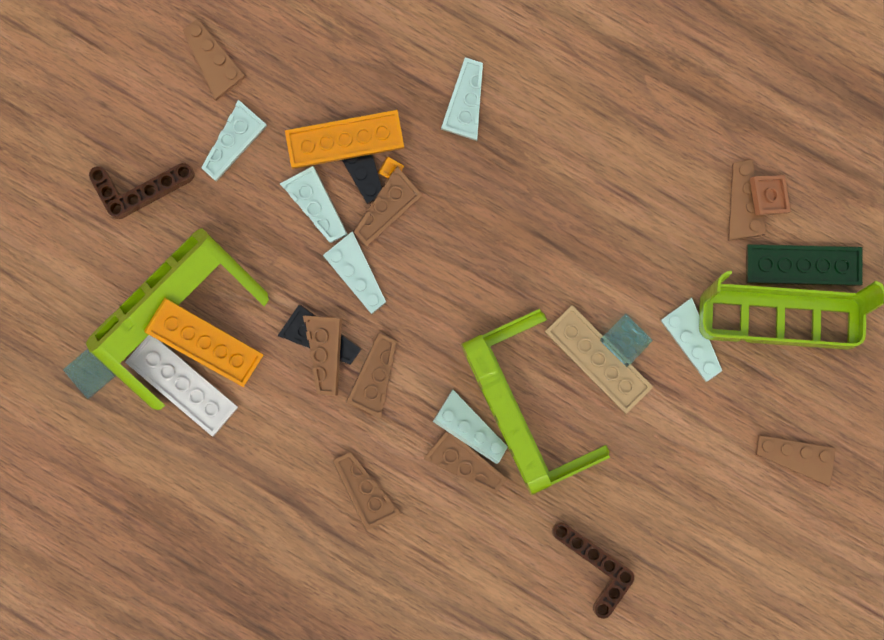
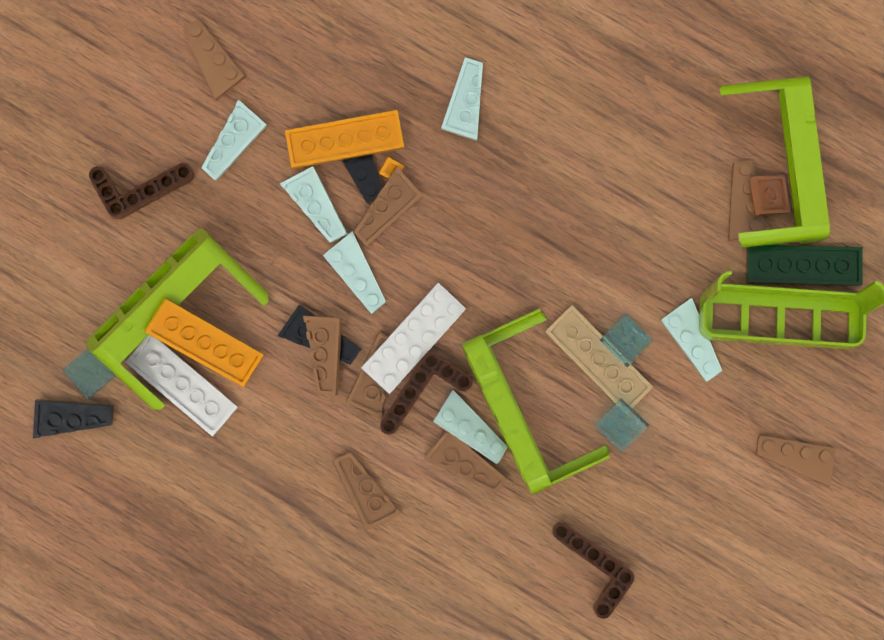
(64, 417): none -> black wing
(413, 338): none -> white plate
(419, 387): none -> reddish brown beam
(621, 425): none -> clear light blue plate
(802, 161): none -> lime piece

